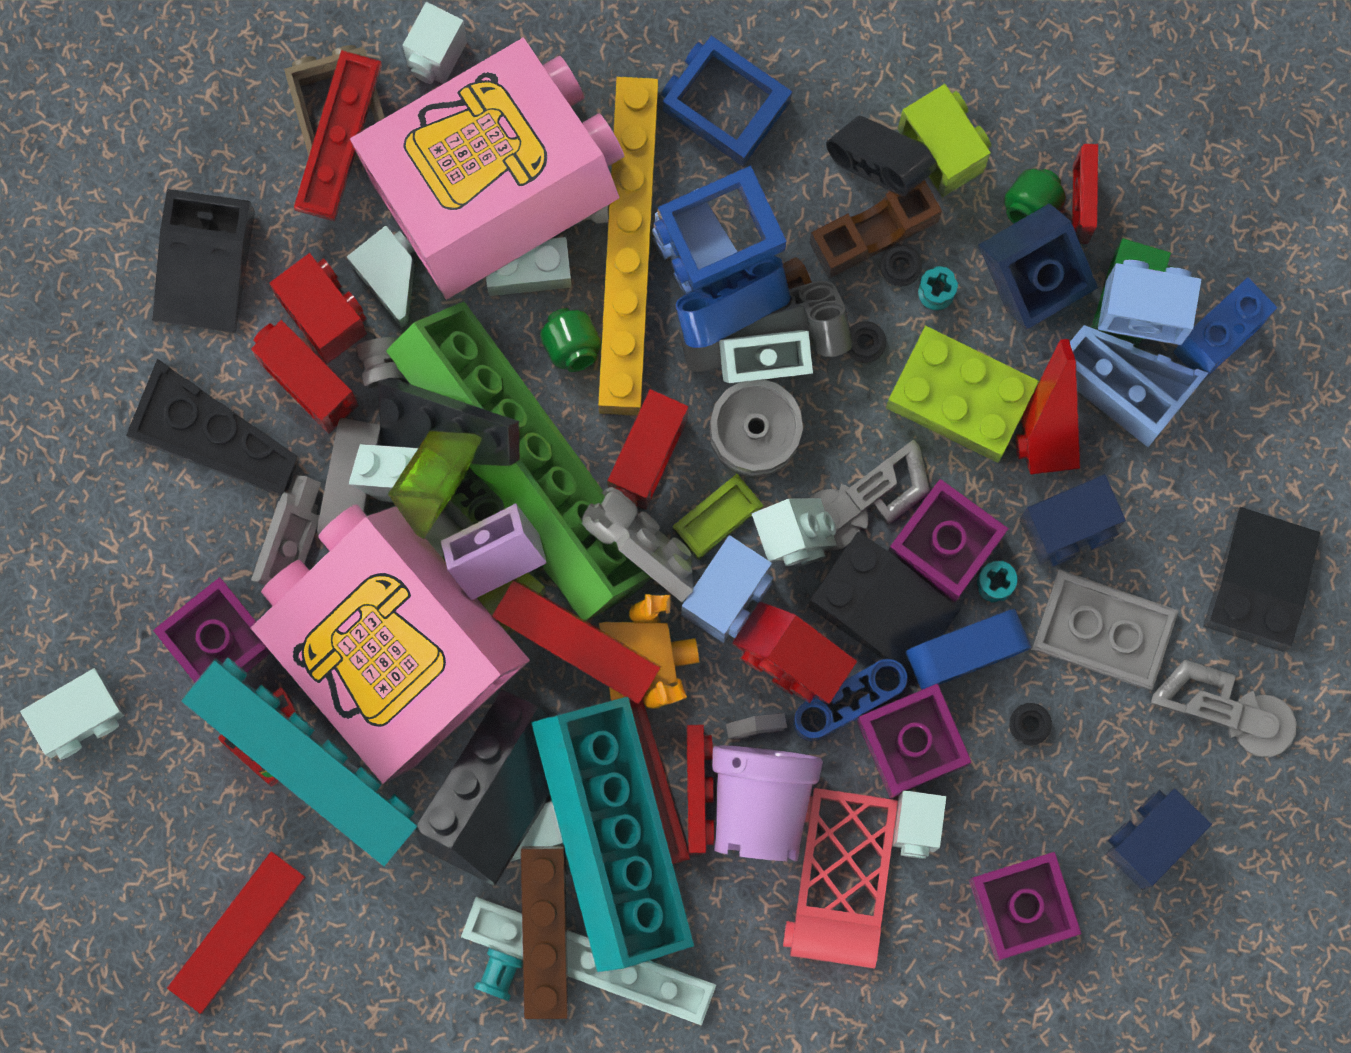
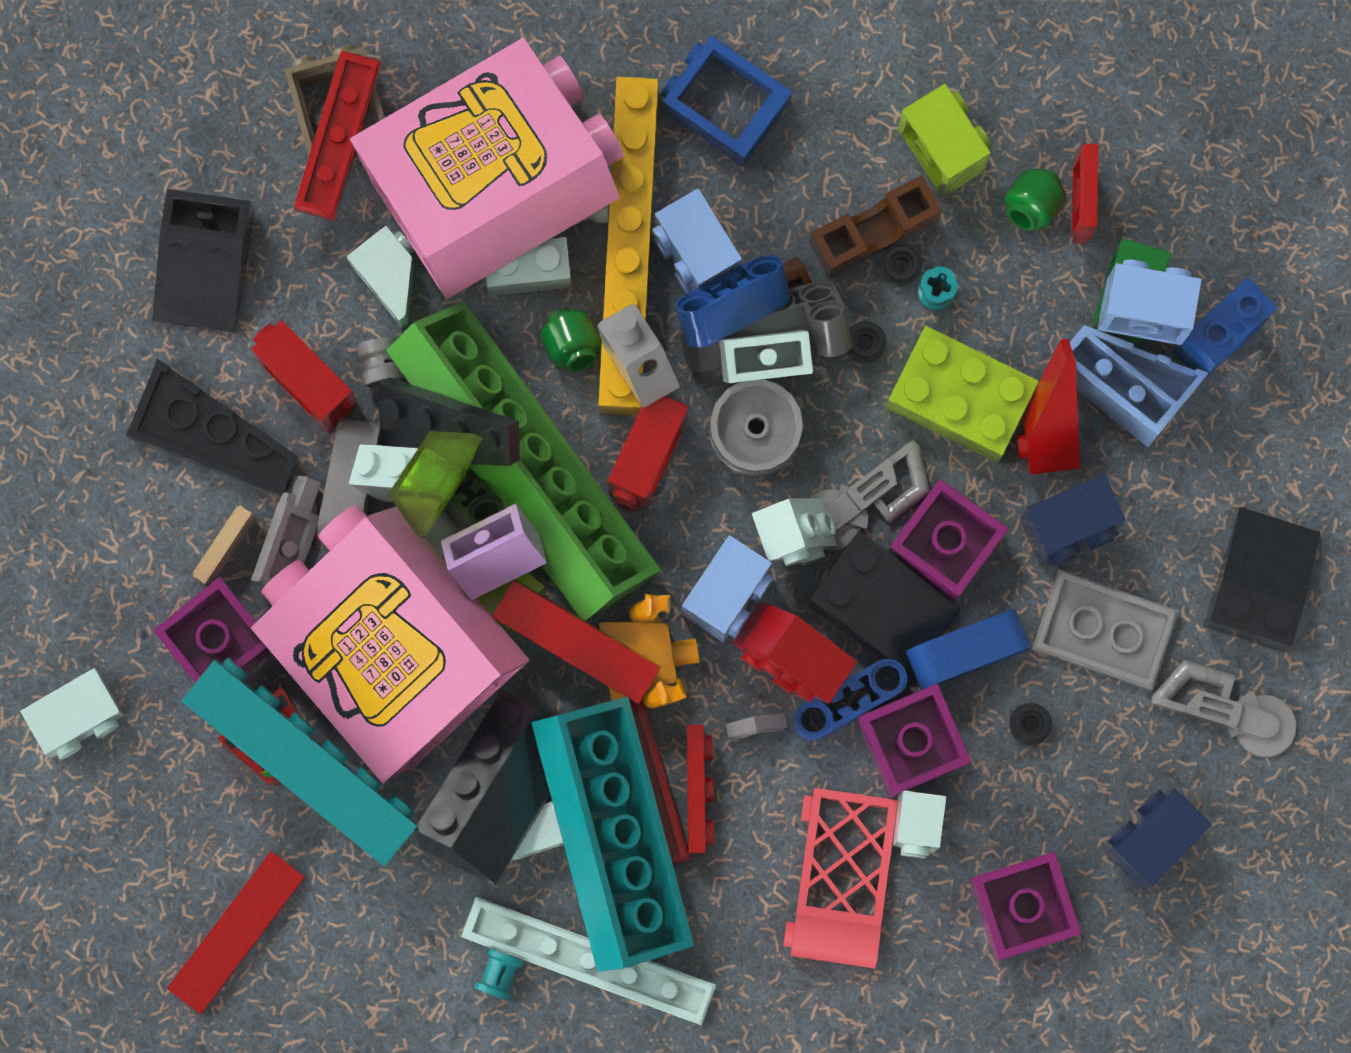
(223, 546): none -> tan tile
(318, 308): red brick -> none
(434, 44): light aqua brick -> none
(544, 932): reddish brown plate -> none
(629, 345): none -> light grey torso
(641, 541): light grey plate -> none
(717, 516): lime tile -> none
(762, 800): lavender piece -> none
(772, 238): blue window -> none
(881, 155): black beam -> none
(1009, 581): teal bush -> none
(1038, 266): dark blue brick -> none

